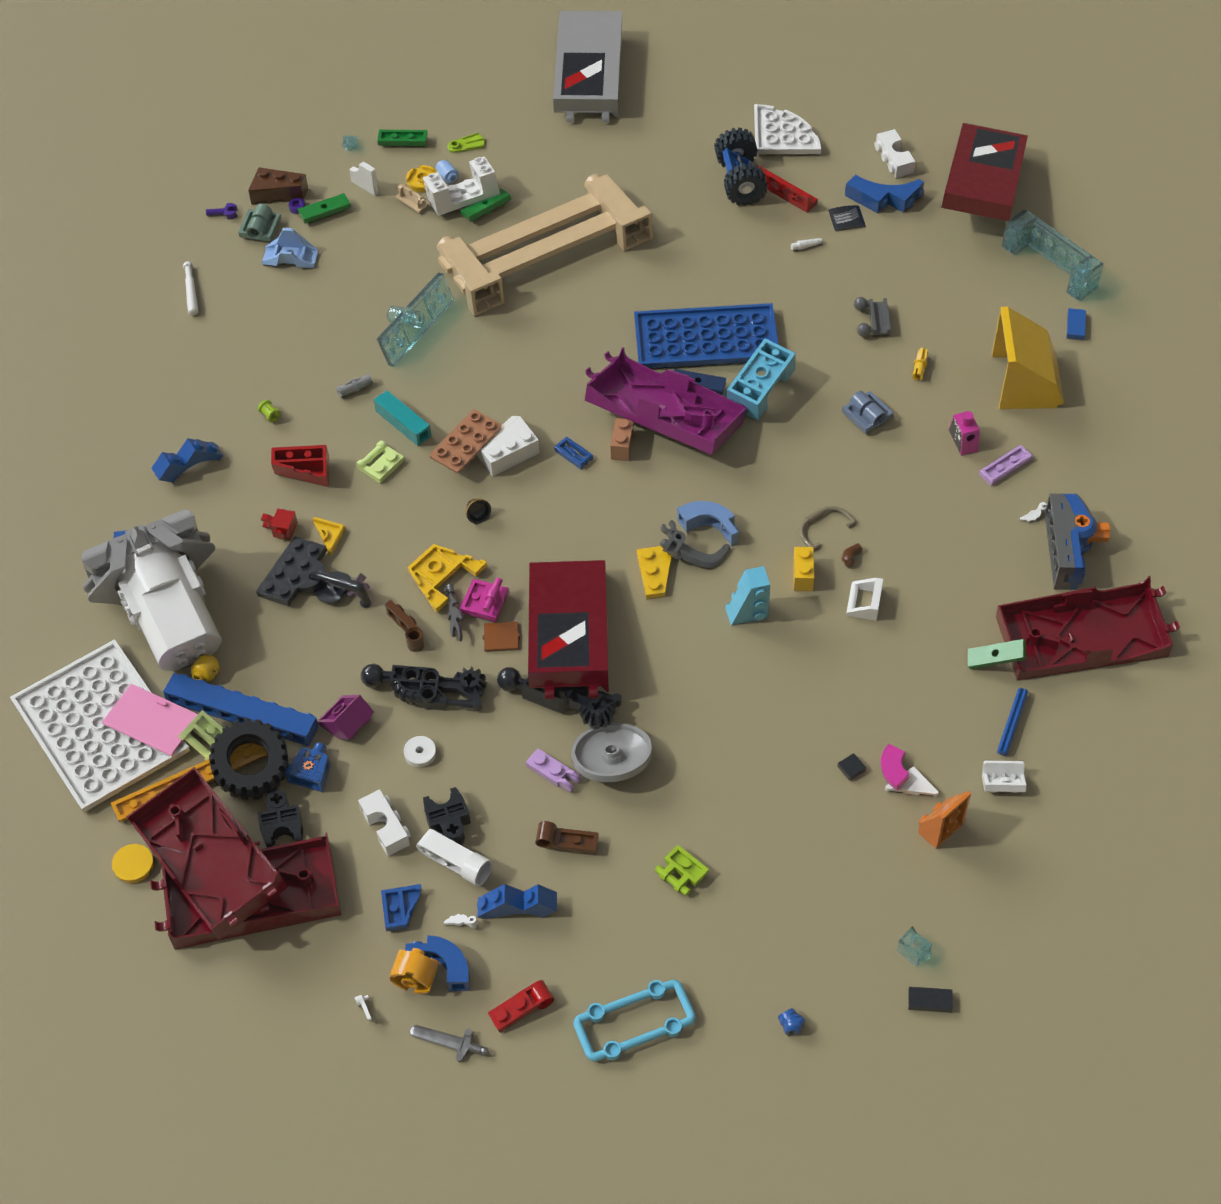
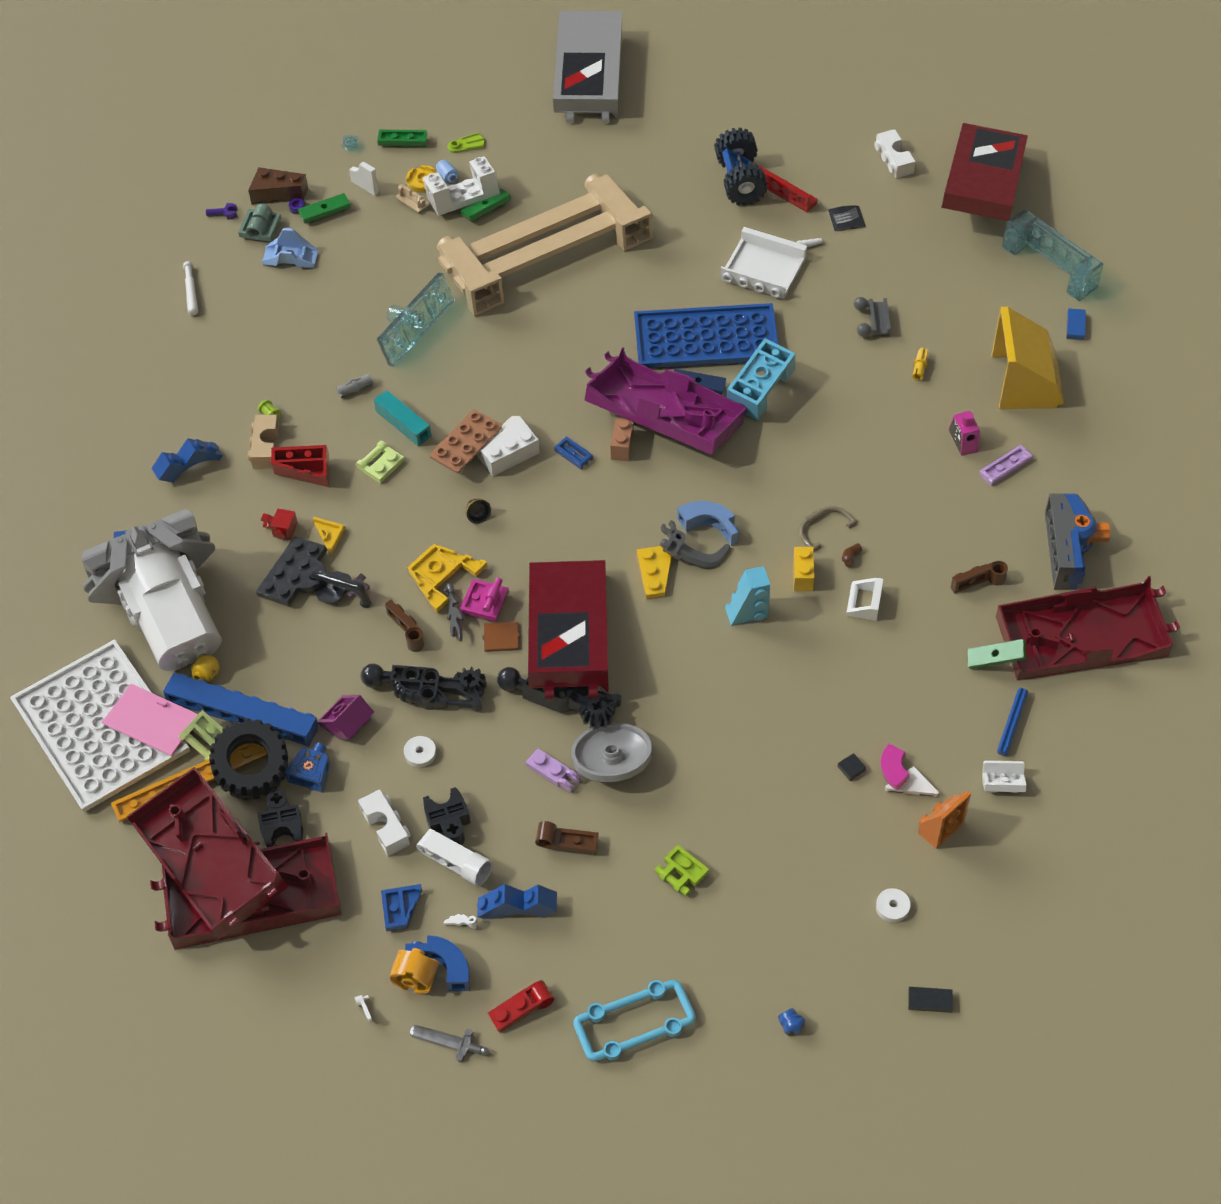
(132, 863): yellow tile -> none
(263, 429): none -> tan arch
(764, 263): none -> white panel
(783, 132): white plate -> none
(867, 411): sand blue plate -> none
(878, 196): blue arch -> none
(896, 897): none -> white piece
(908, 951): clear light blue window -> none
(994, 572): none -> reddish brown plate
(1034, 514): white piece -> none

